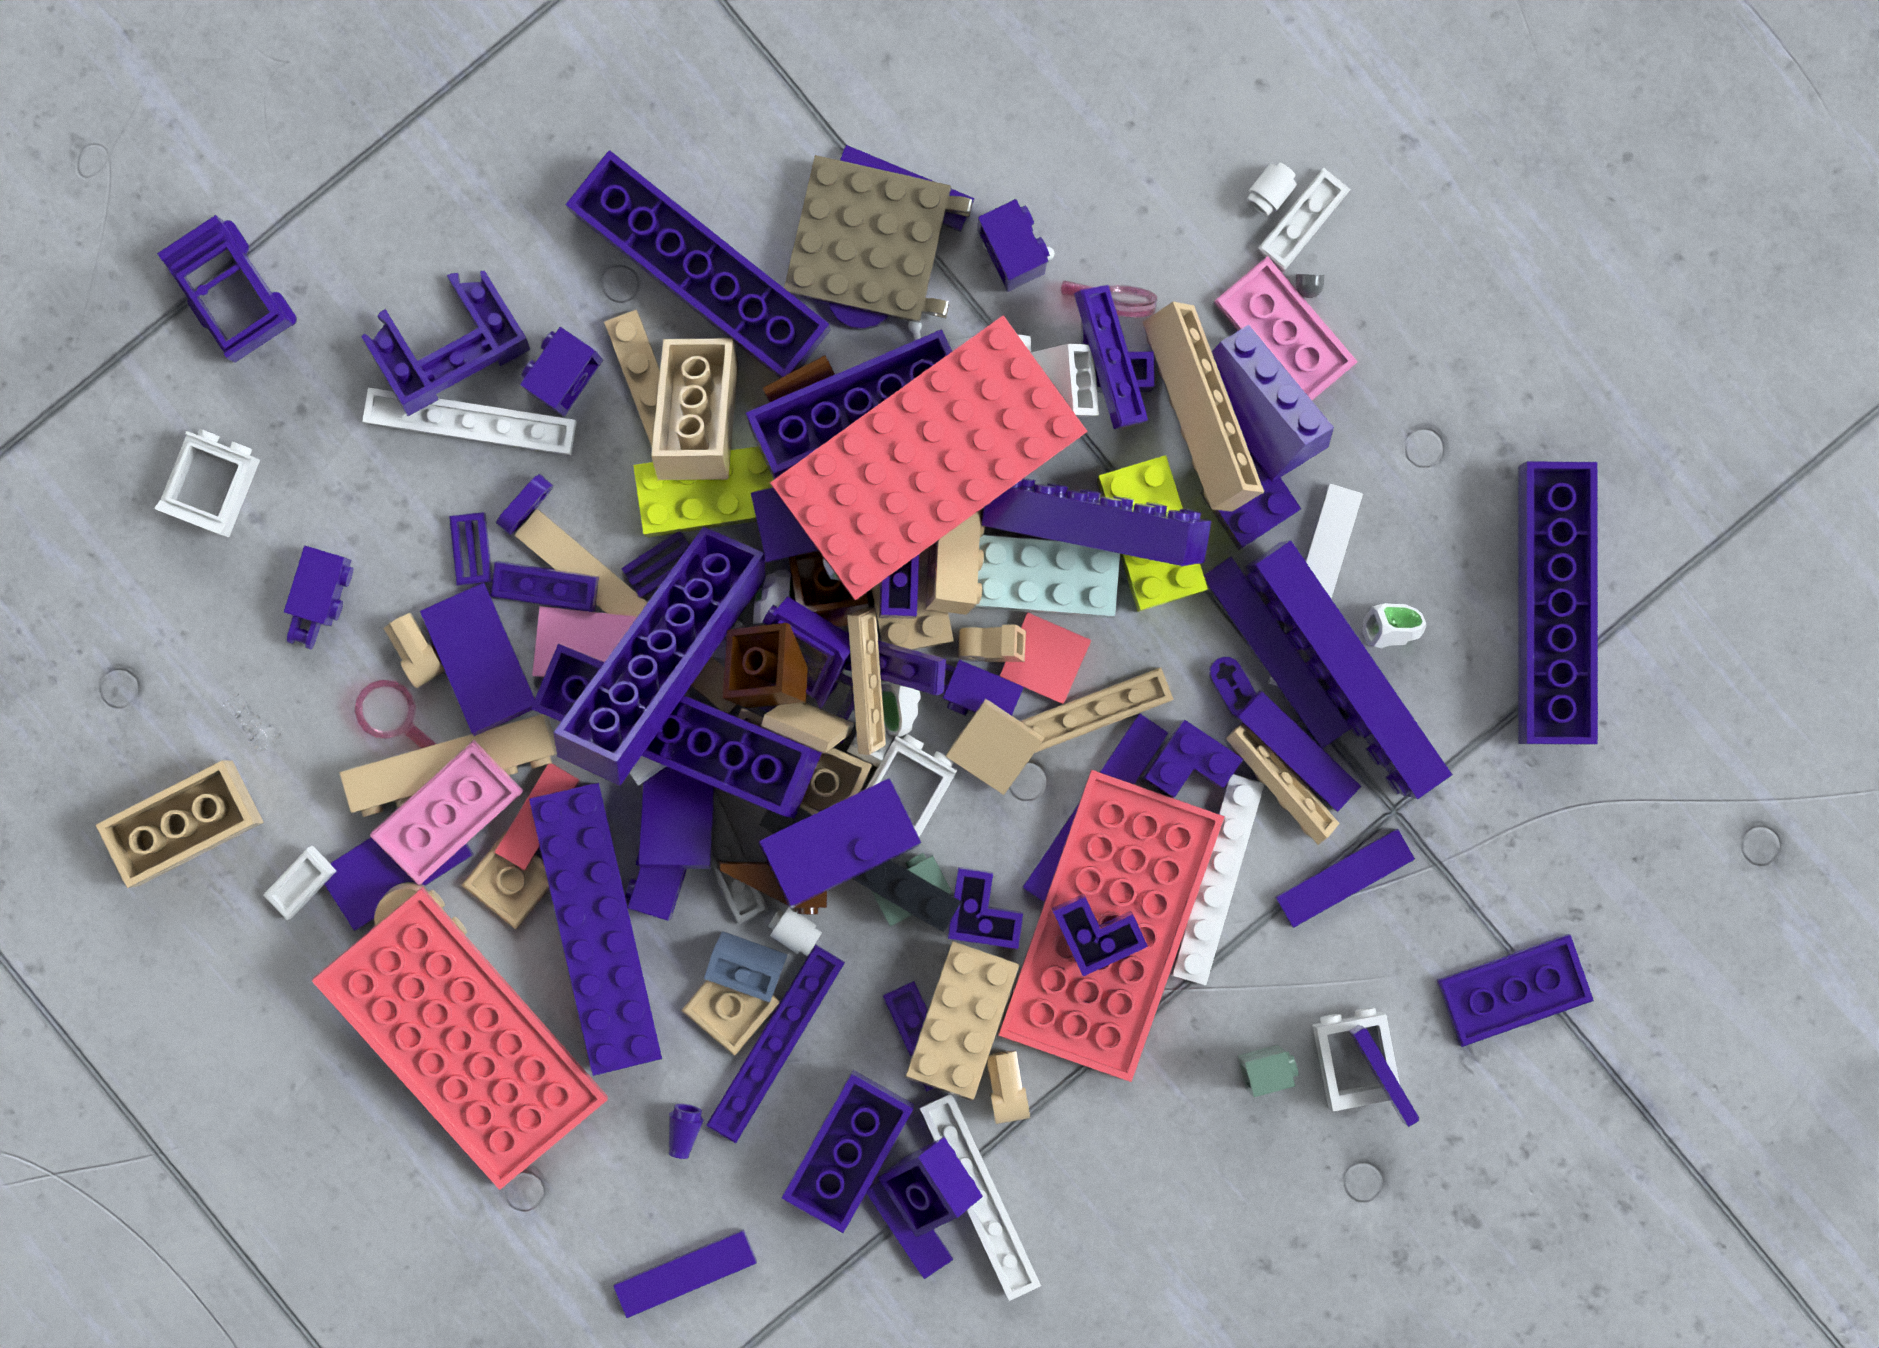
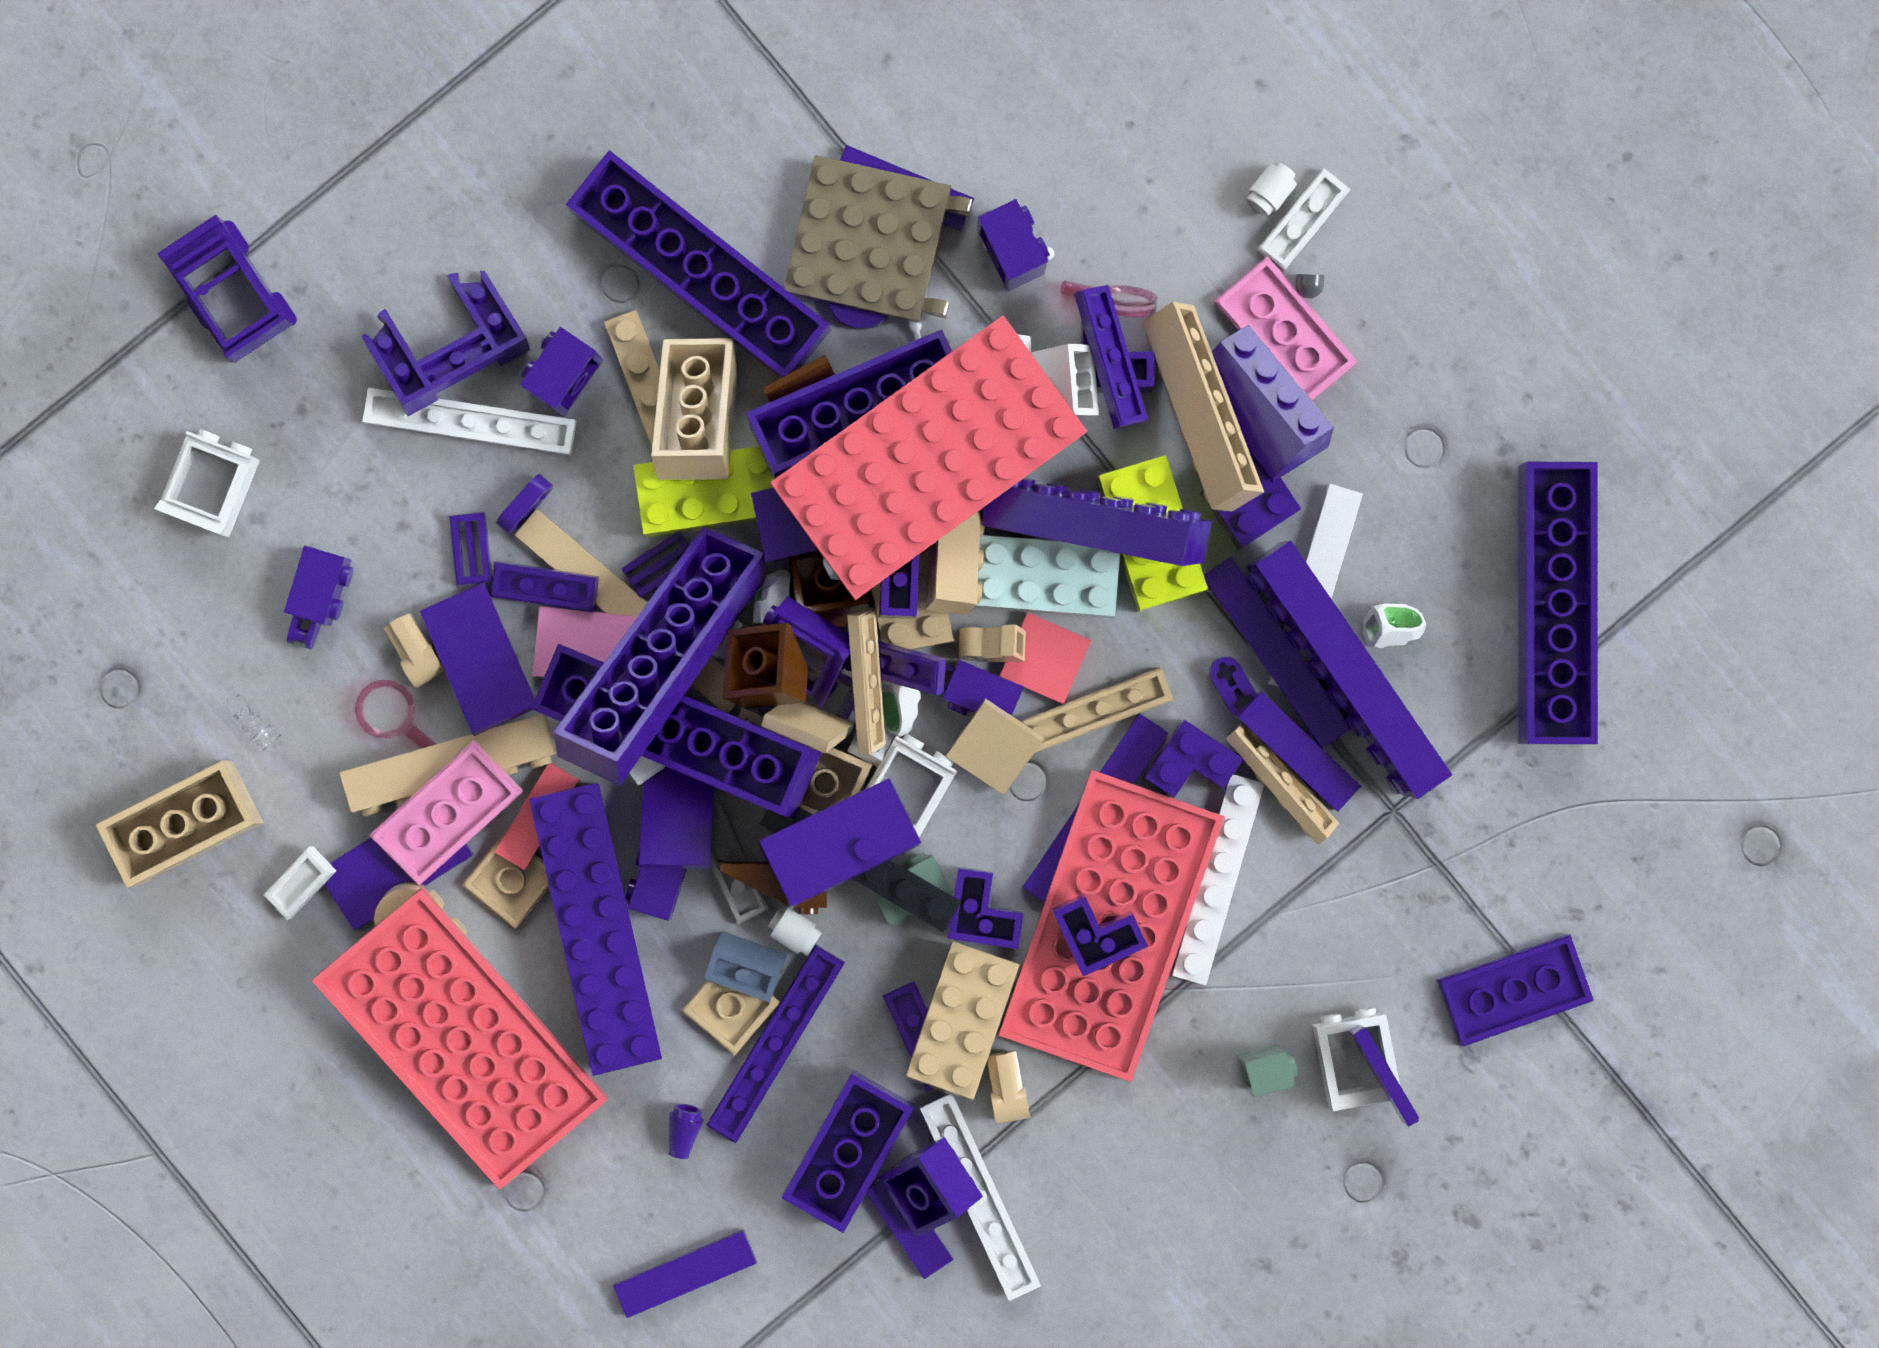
(1344, 878): dark purple tile -> none

